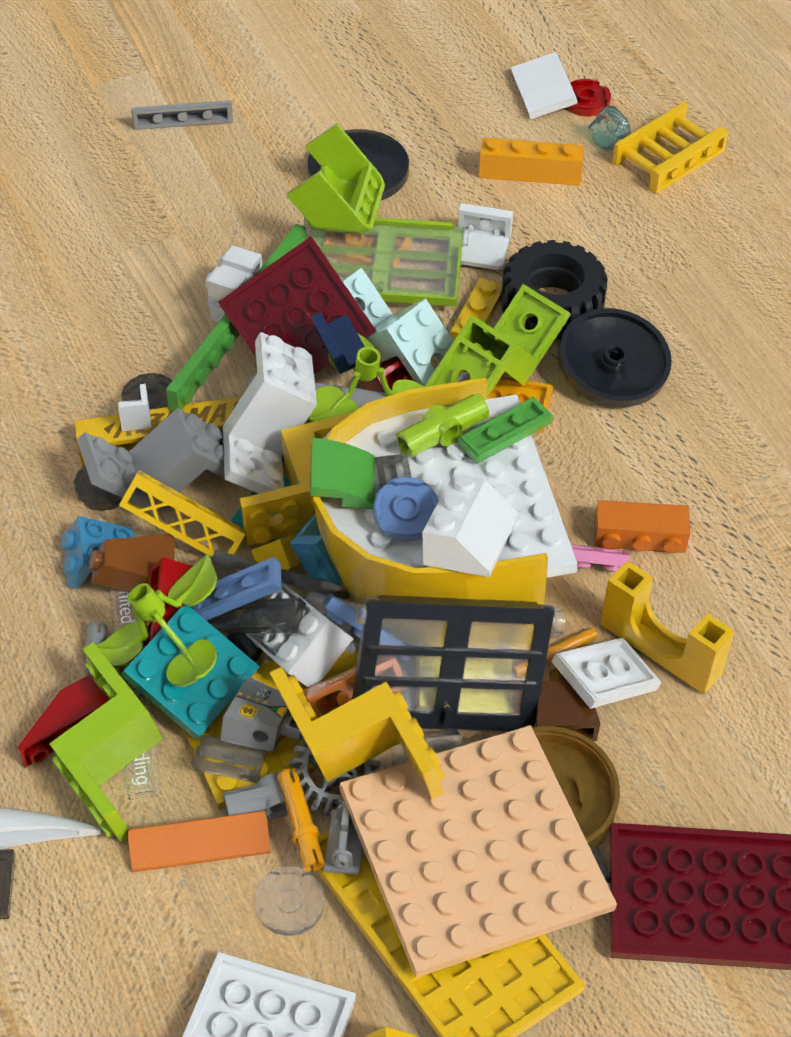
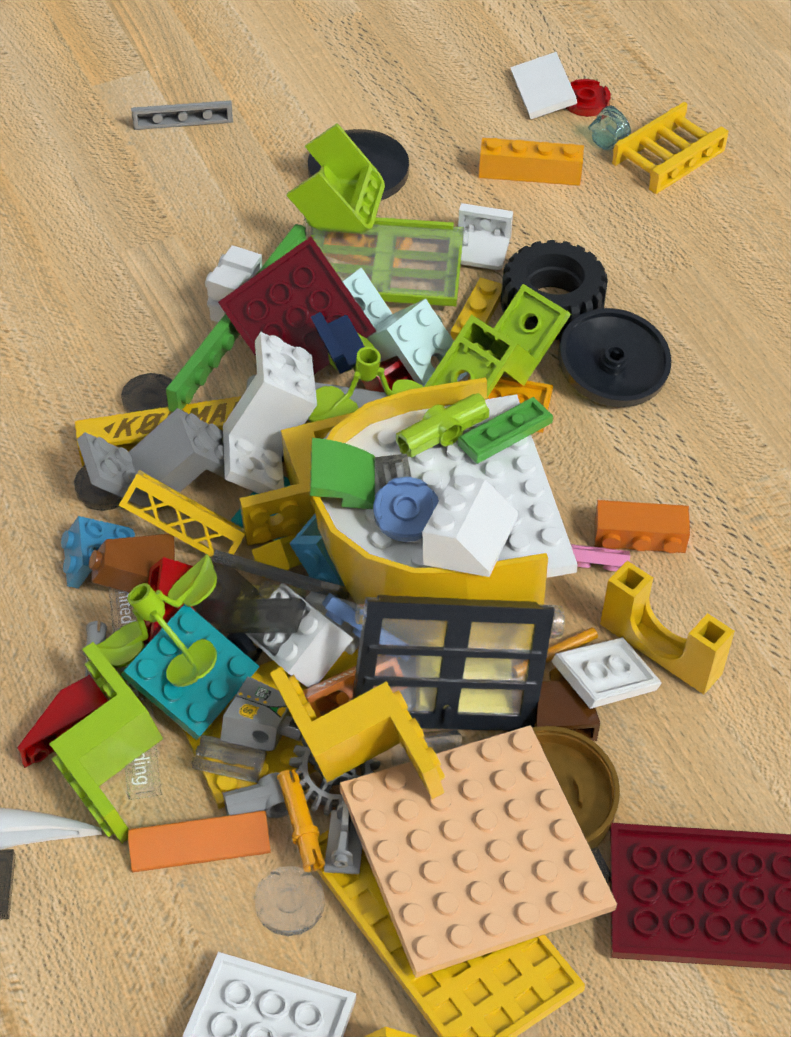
(135, 413): white panel -> none
(242, 588): medium blue plate -> none

